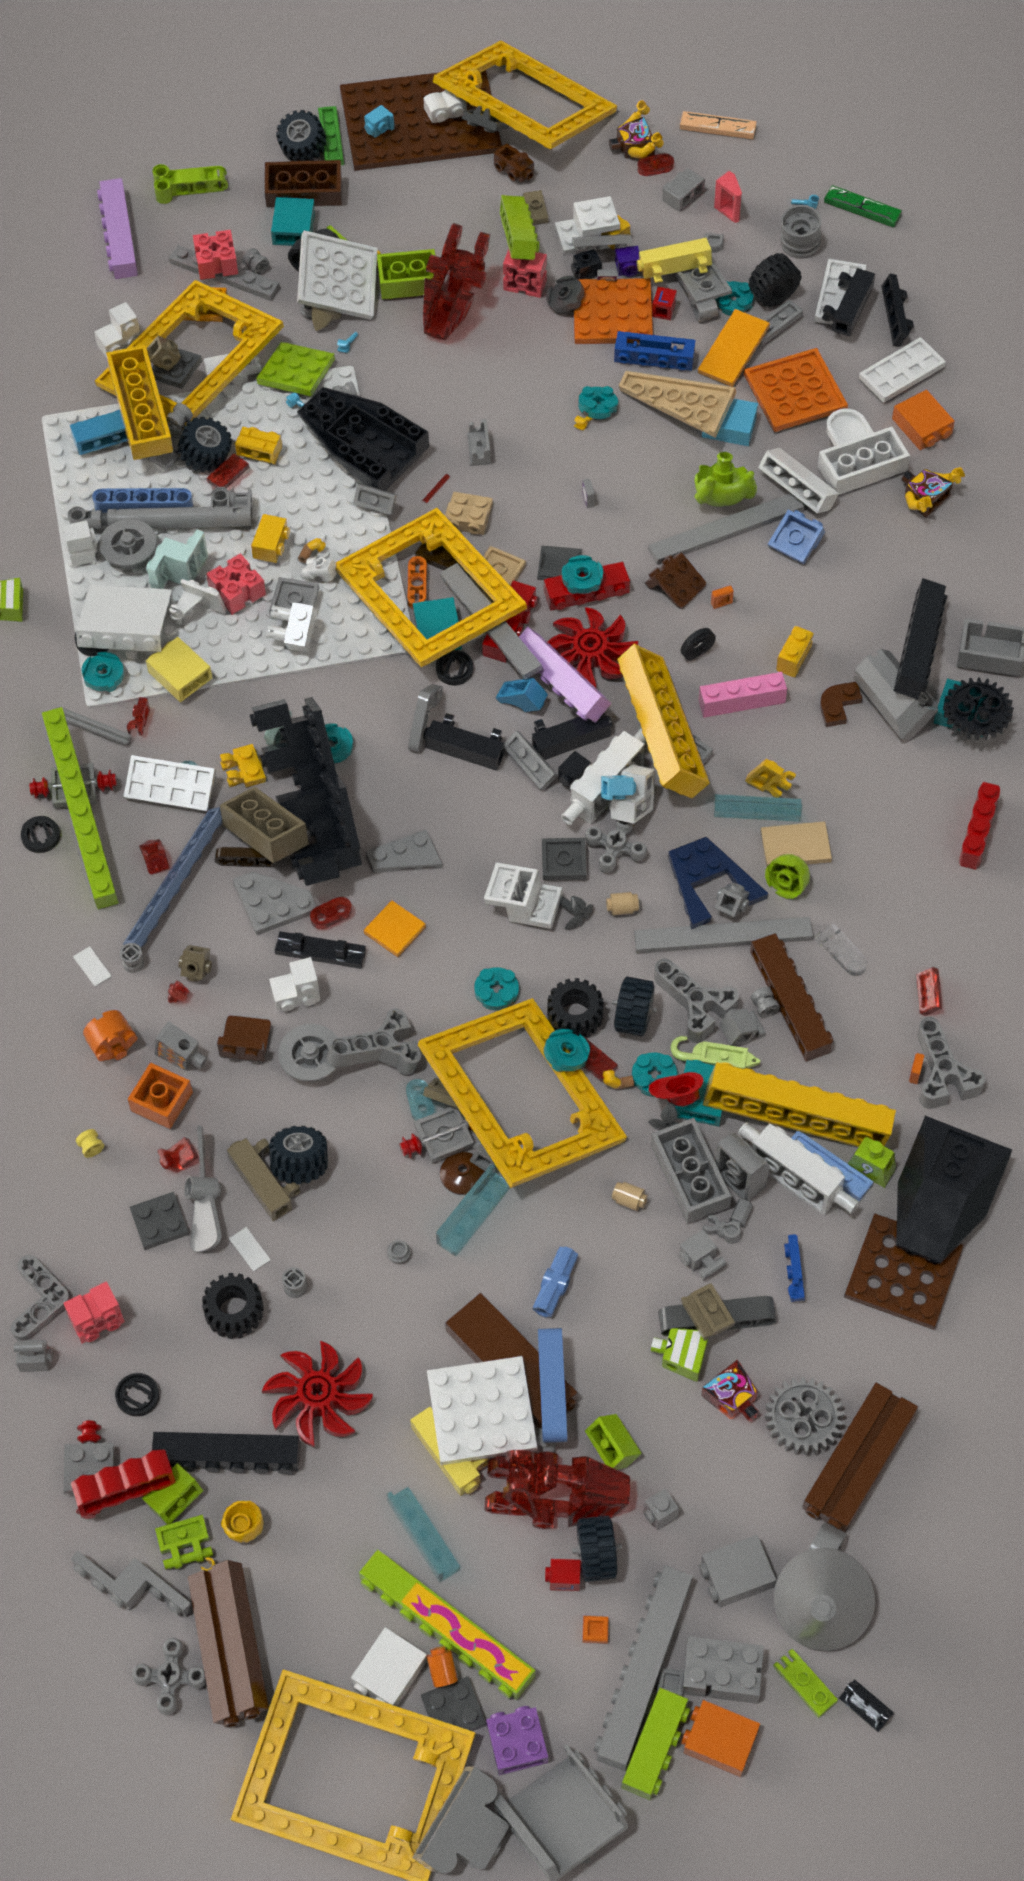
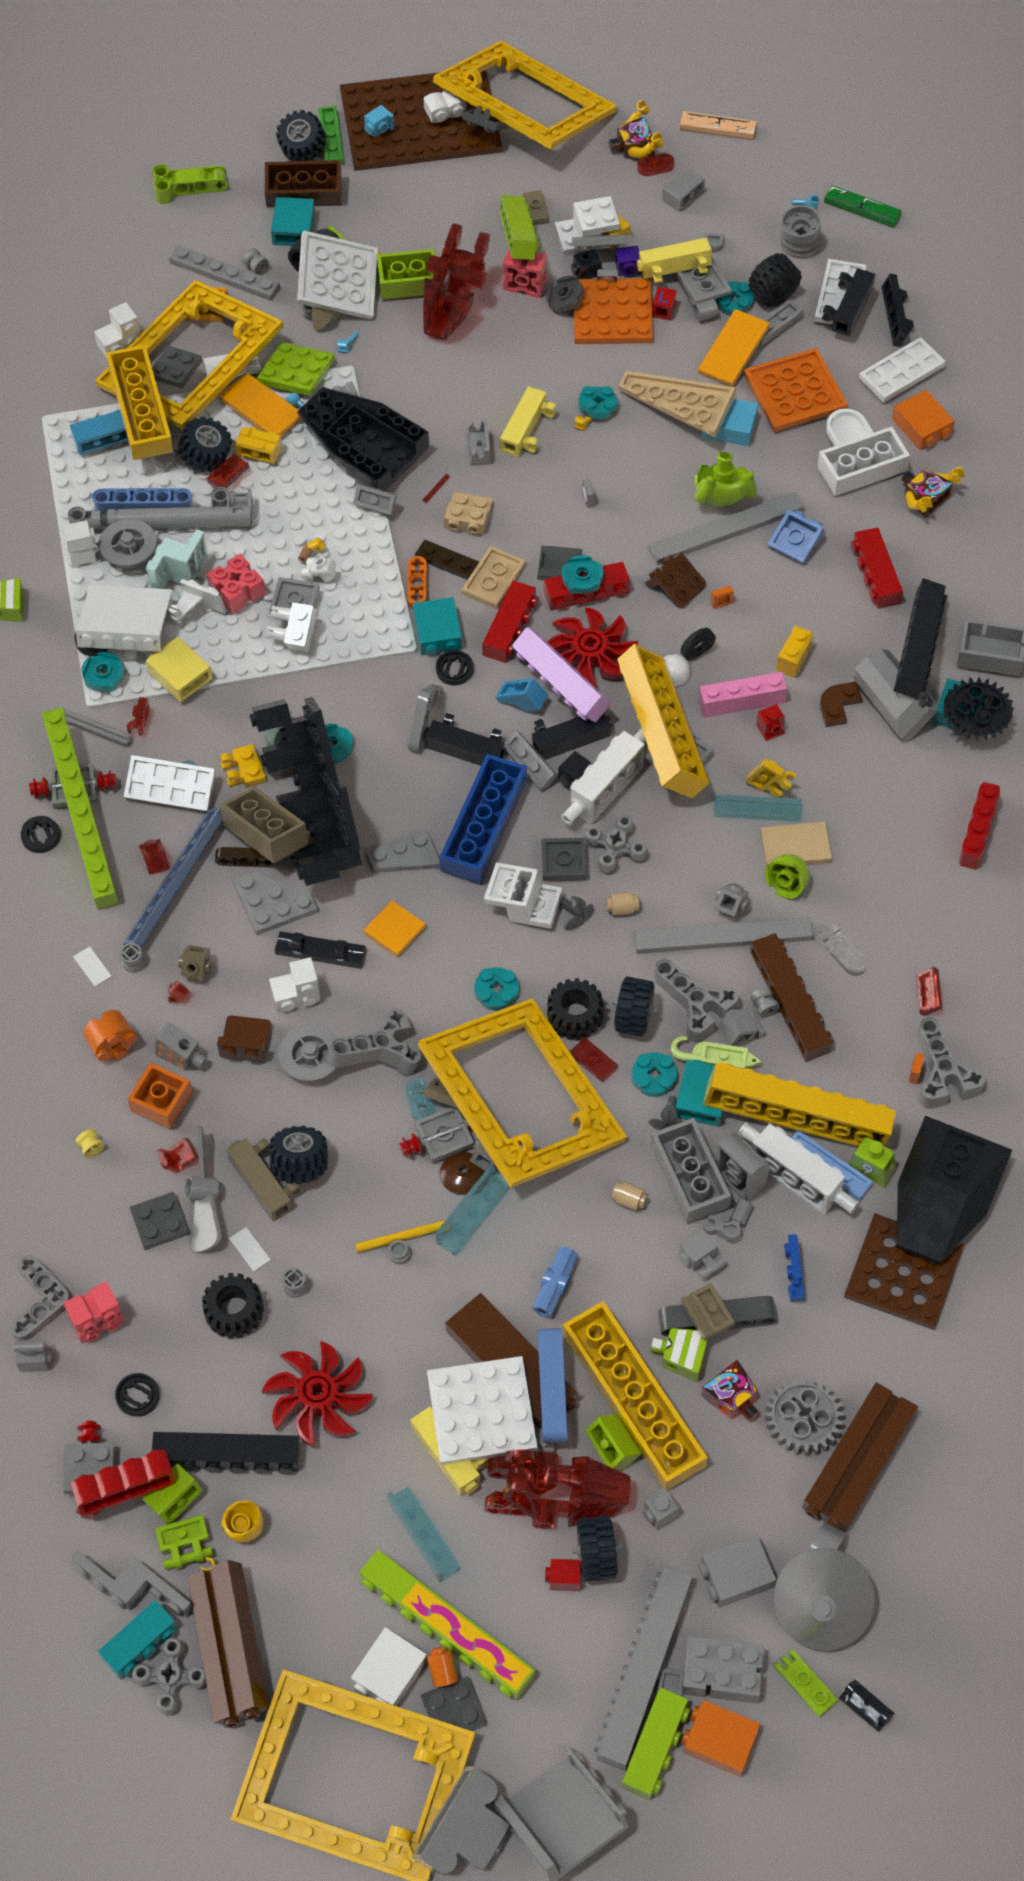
(118, 228): lavender brick -> none
(138, 1640): none -> teal brick
(163, 353): dark tan brick -> none
(178, 417): light grey wheel -> none
(215, 254): coral brick -> none
(260, 405): none -> light orange tile
(270, 538): yellow brick -> none
(330, 912): clear red plate -> none
(364, 568): yellow plate -> none
(402, 1235): none -> yellow bar
(483, 818): none -> blue brick
(501, 634): light grey tile -> none
(514, 163): reddish brown brick -> none
(517, 1740): medium lavender brick -> none
(524, 419): none -> light yellow brick
(565, 1061): teal plate -> none
(595, 1629): orange tile -> none
(617, 786): medium azure brick -> none
(617, 1083): arm -> none
(634, 1396): none -> yellow brick
(639, 803): white brick -> none
(654, 351): blue brick -> none
(678, 669): none -> white hair
(678, 1089): red piece -> none
(702, 862): dark blue wing -> none
(725, 189): coral tile -> none
(771, 722): none -> red brick
(798, 480): white brick -> none
(877, 568): none -> red brick

